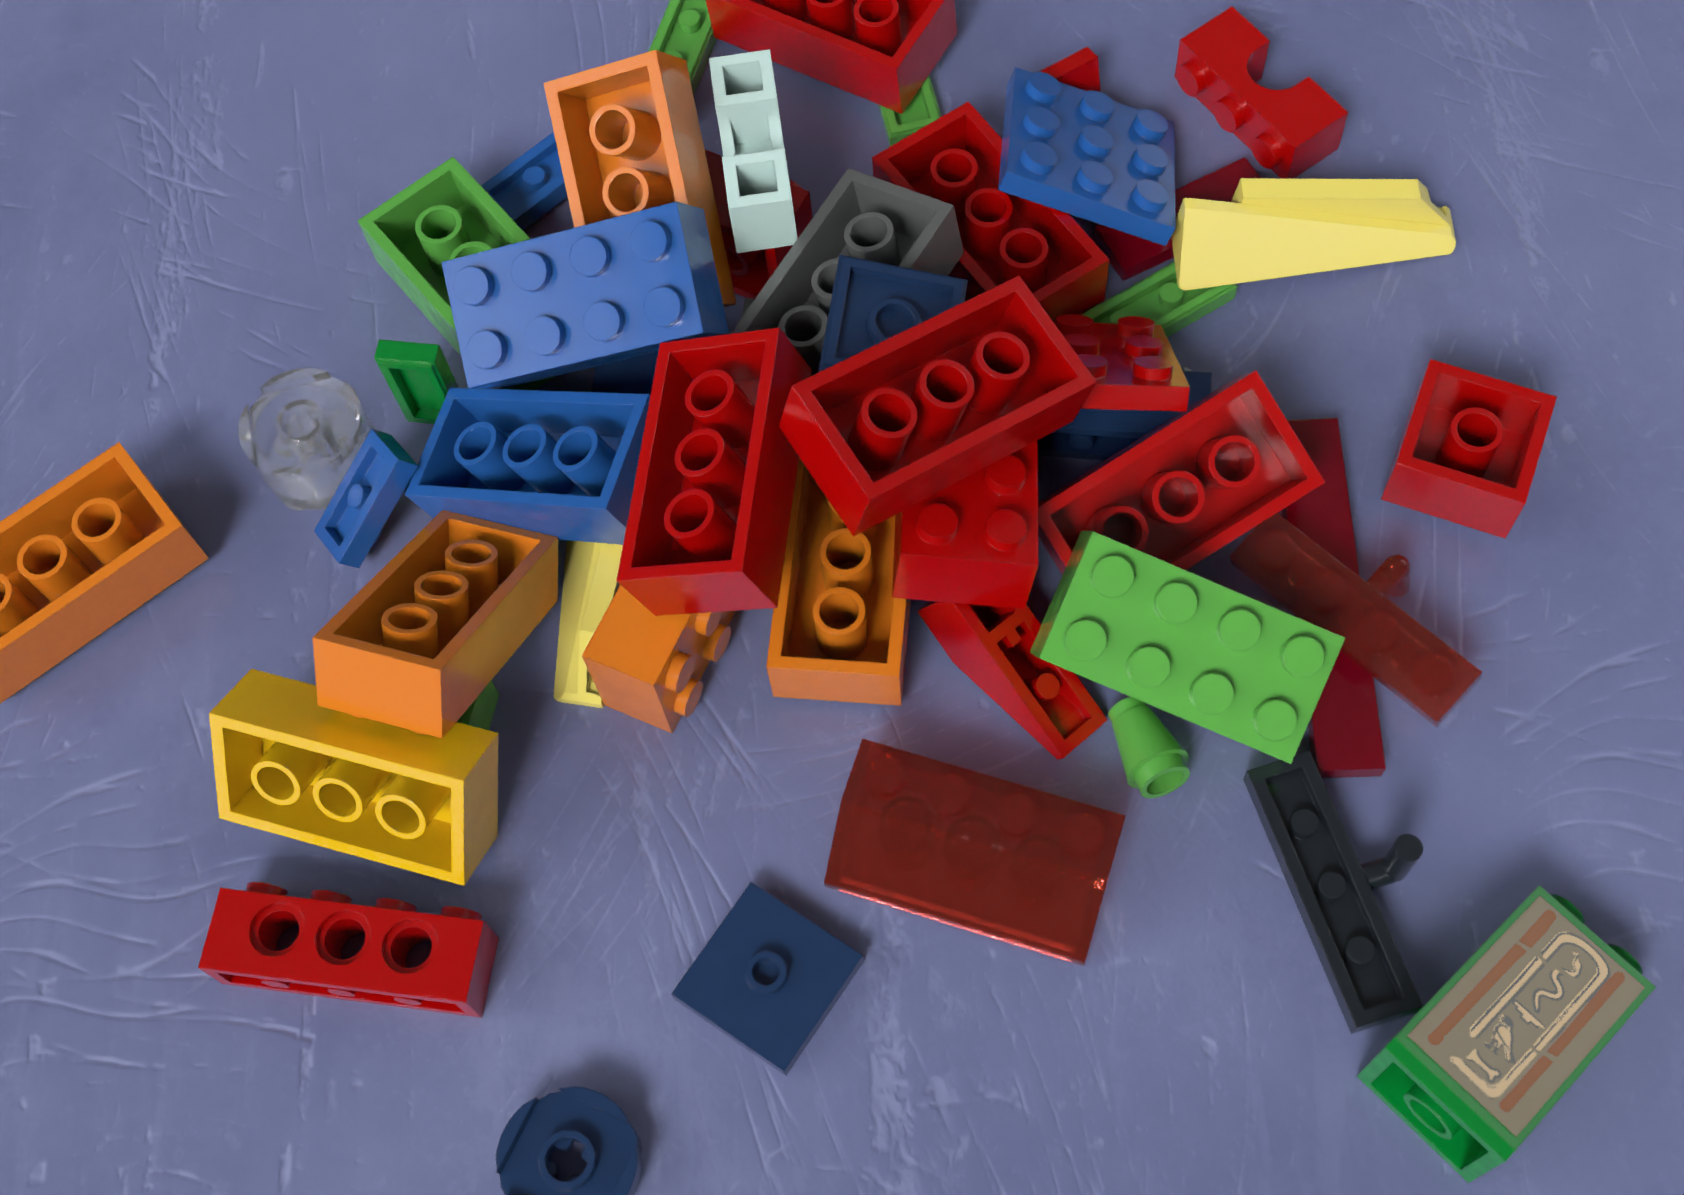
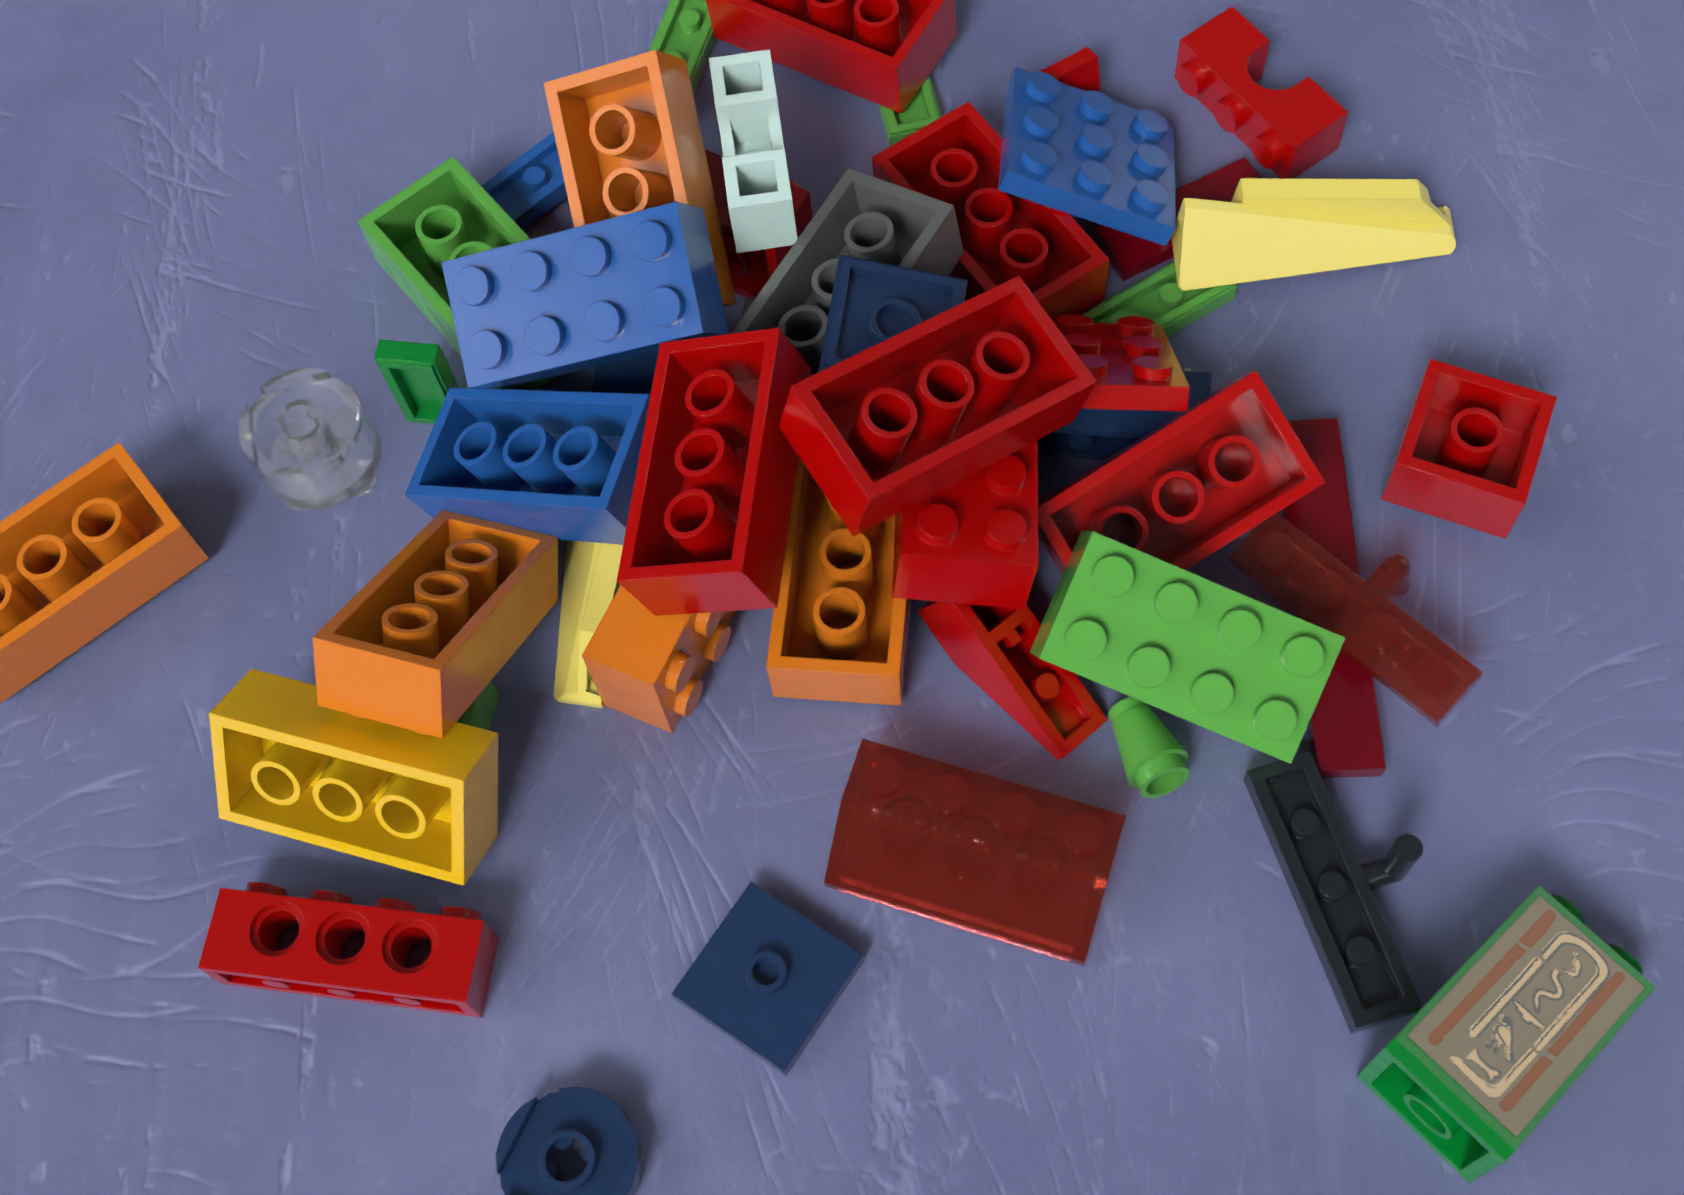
(365, 498): blue plate -> none

